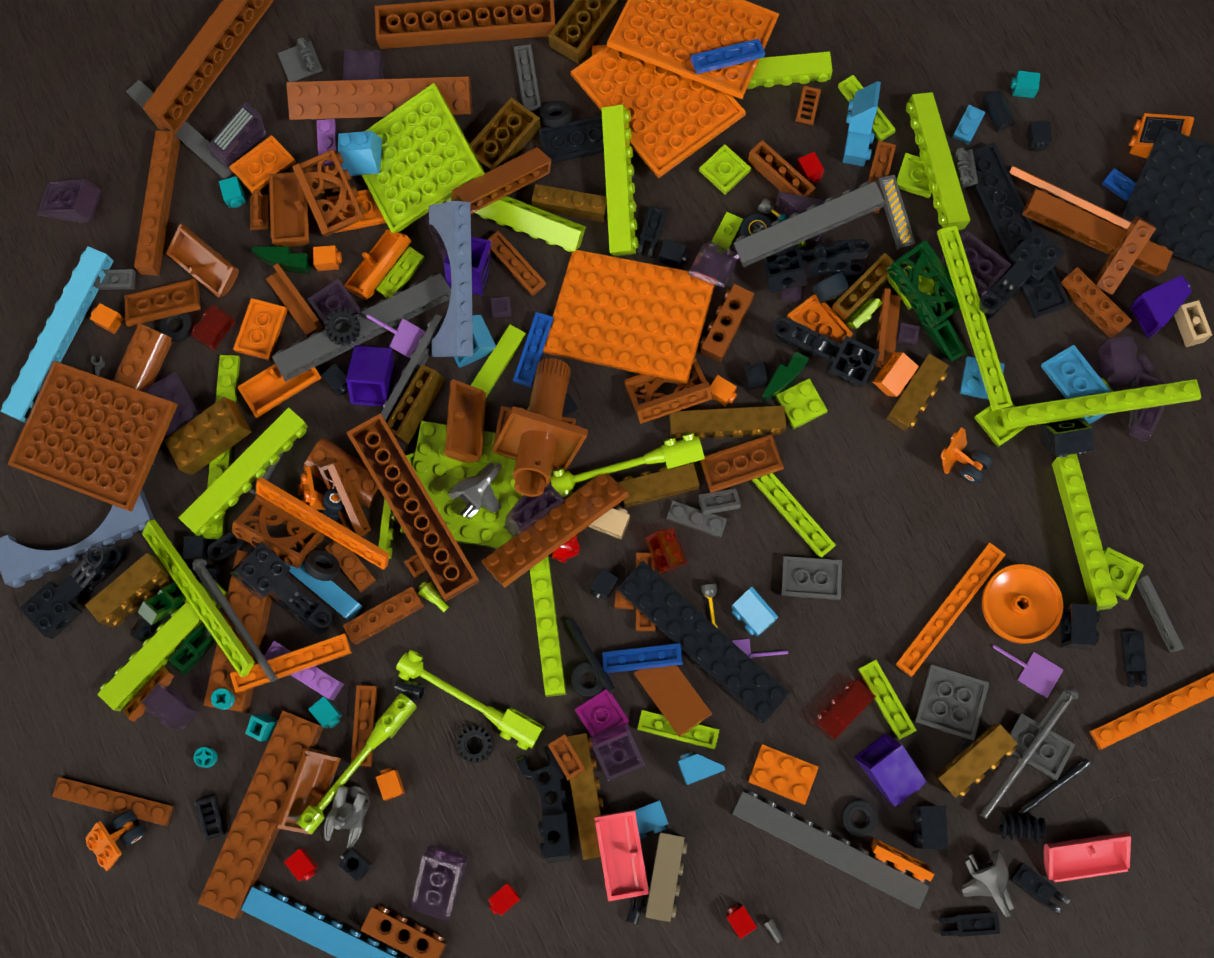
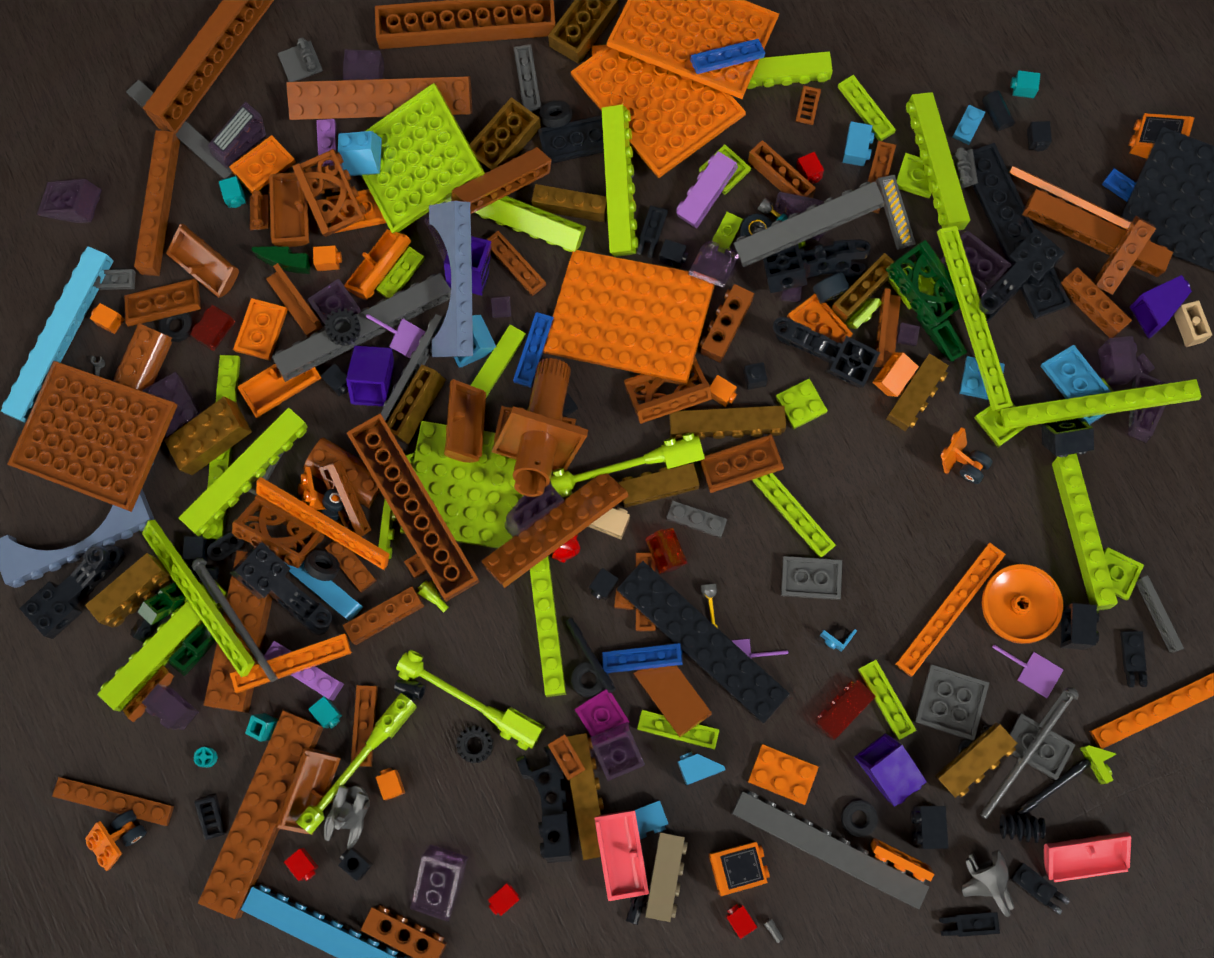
(226, 701): teal wheel -> none
(477, 491): dark grey piece -> none
(707, 189): none -> medium lavender brick
(719, 501): dark grey plate -> none
(739, 868): none -> slope
(754, 612): slope -> none
(785, 376): dark green slope -> none
(834, 643): none -> dark azure bracket
(863, 109): dark azure slope -> none
(1096, 757): none -> lime slope

